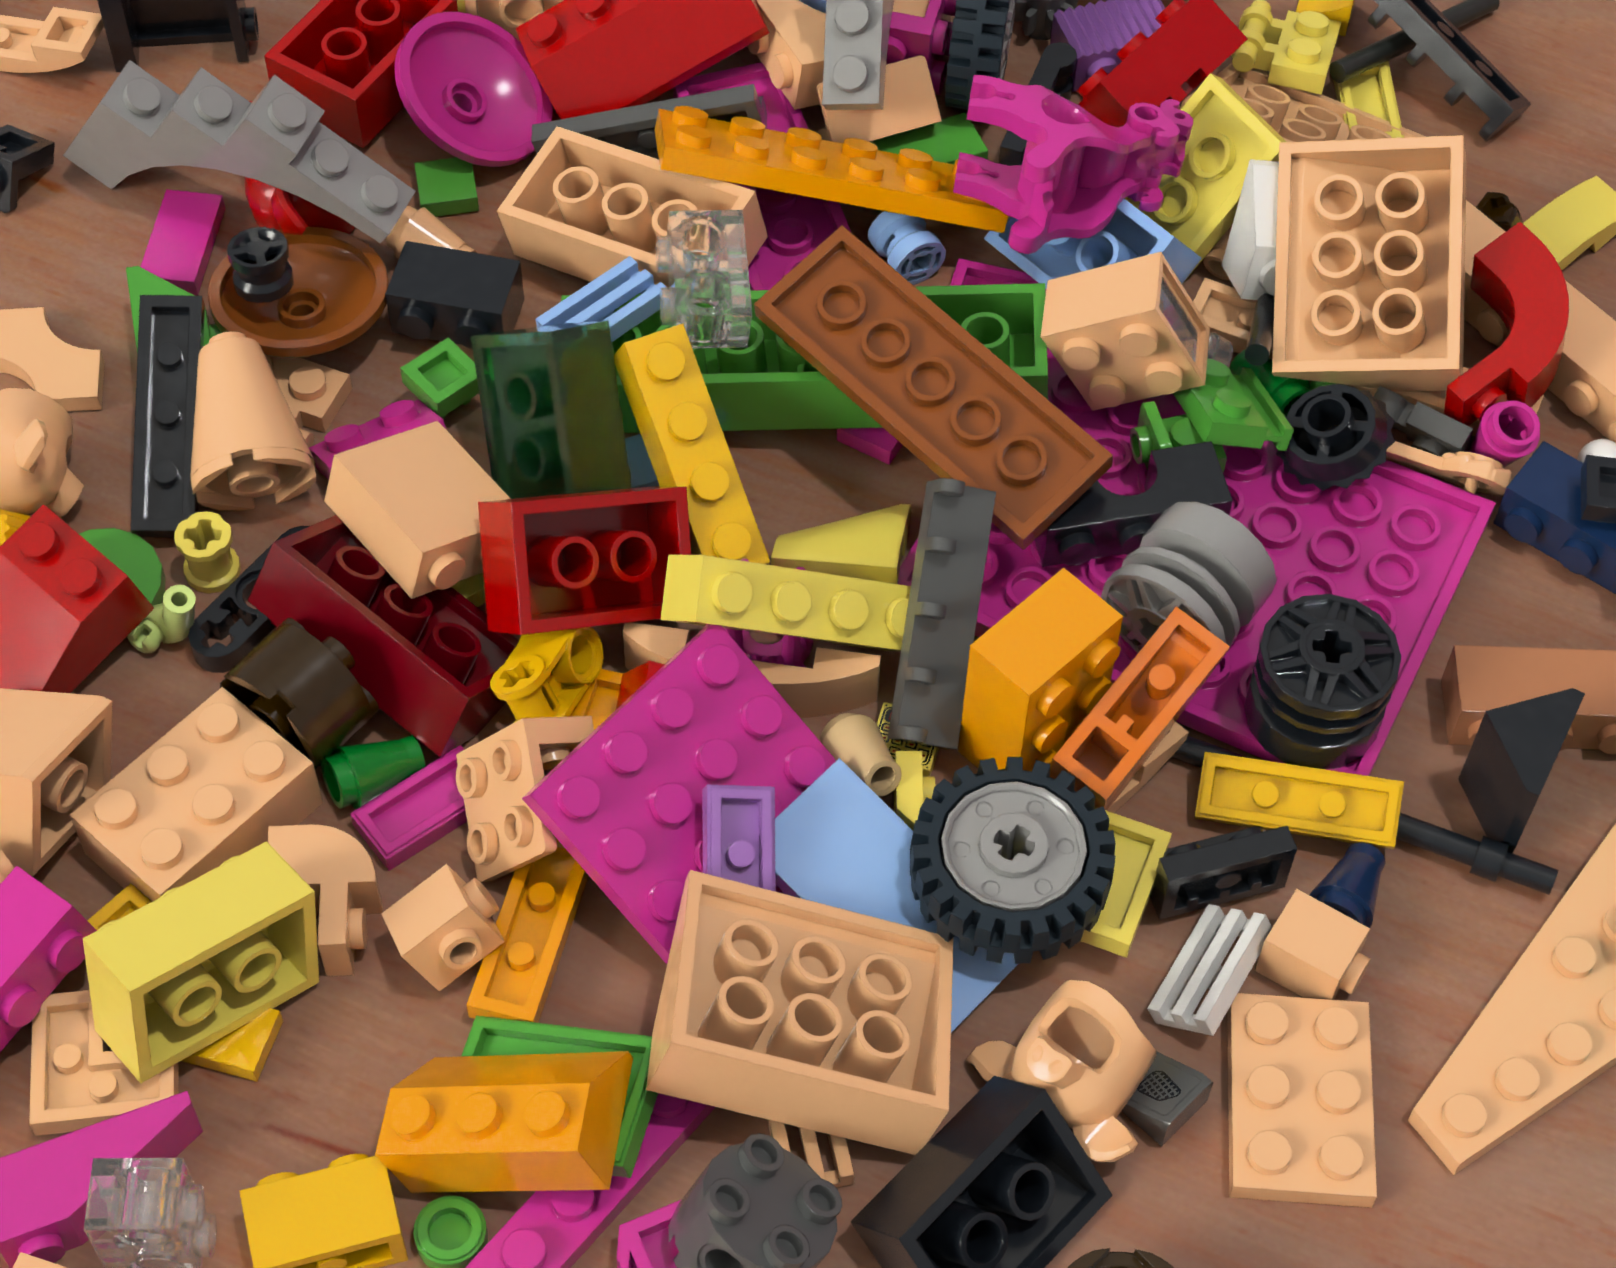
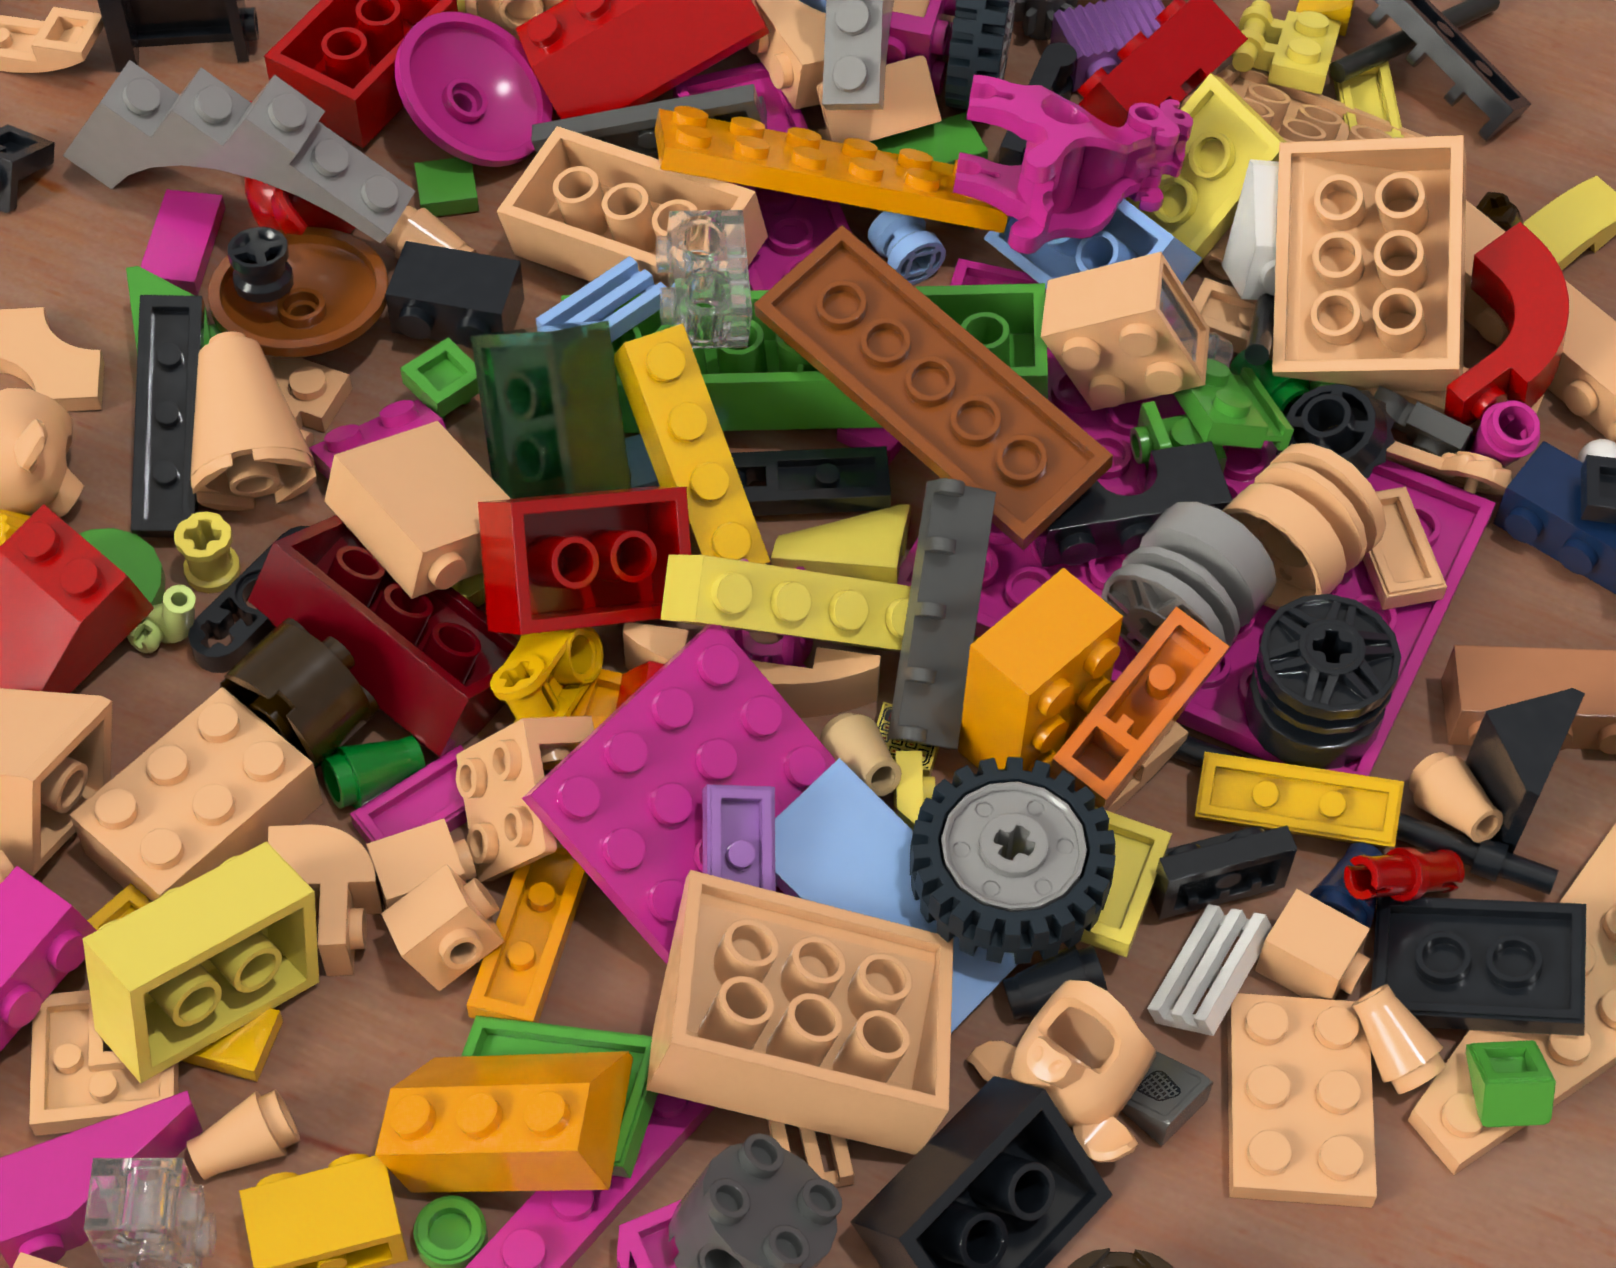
(245, 1136): none -> light nougat cone
(414, 855): none -> light nougat brick
(815, 480): none -> black plate
(1035, 985): none -> black cone
(1311, 518): none -> light nougat wheel
(1399, 1042): none -> light nougat cone
(1403, 561): none -> light nougat tile
(1403, 874): none -> red pin
(1452, 793): none -> light nougat cone
(1484, 963): none -> black tile
(1510, 1083): none -> bright green slope

